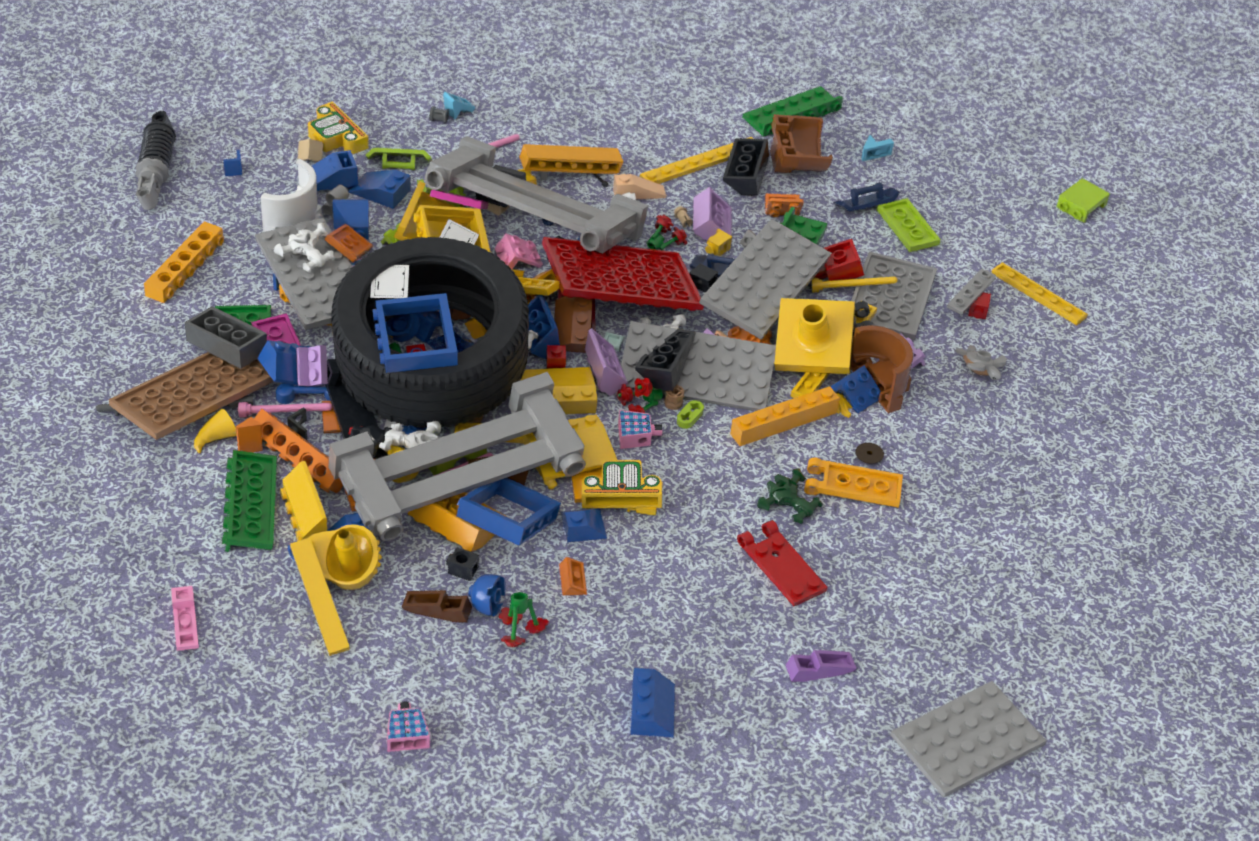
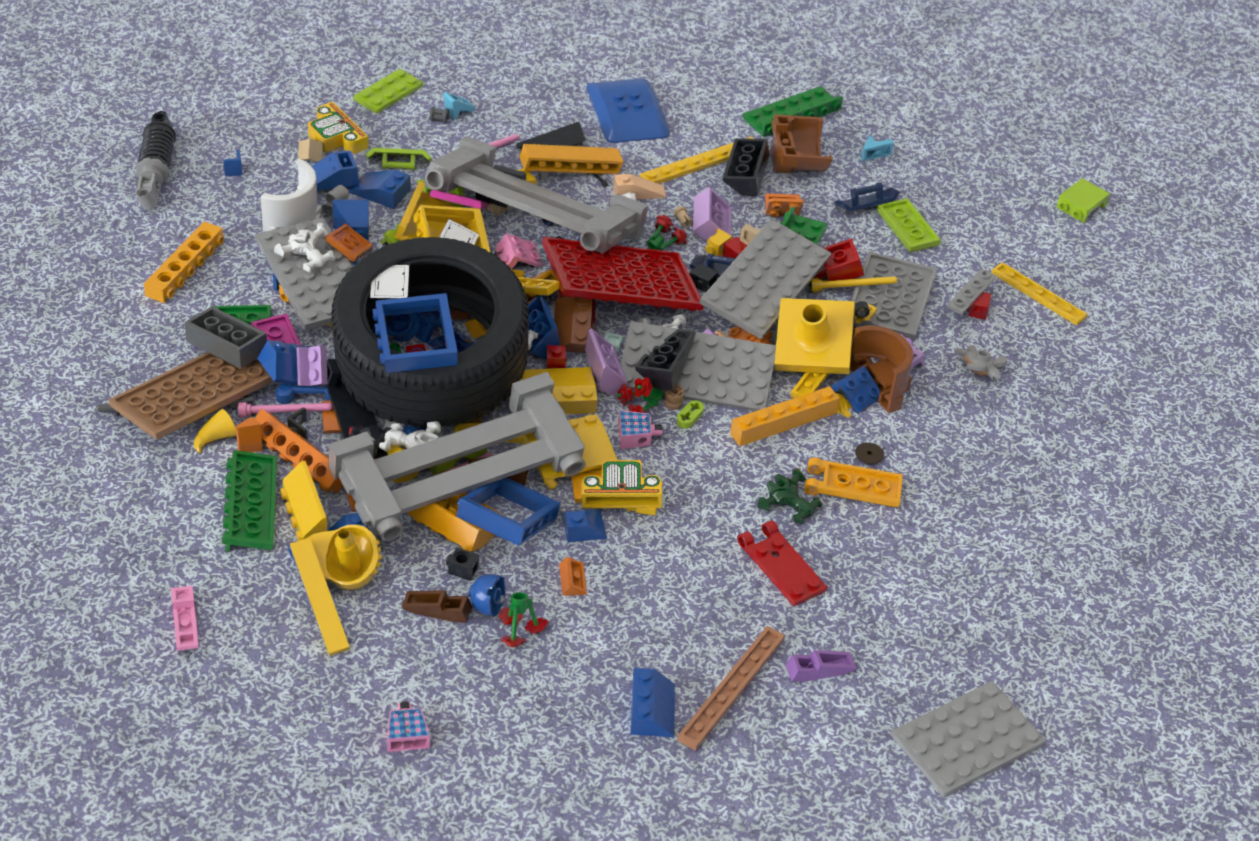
(388, 91): none -> lime plate
(565, 136): none -> black wedge
(628, 110): none -> blue wedge
(730, 688): none -> nougat plate
(733, 248): none -> red brick
(748, 233): none -> tan panel

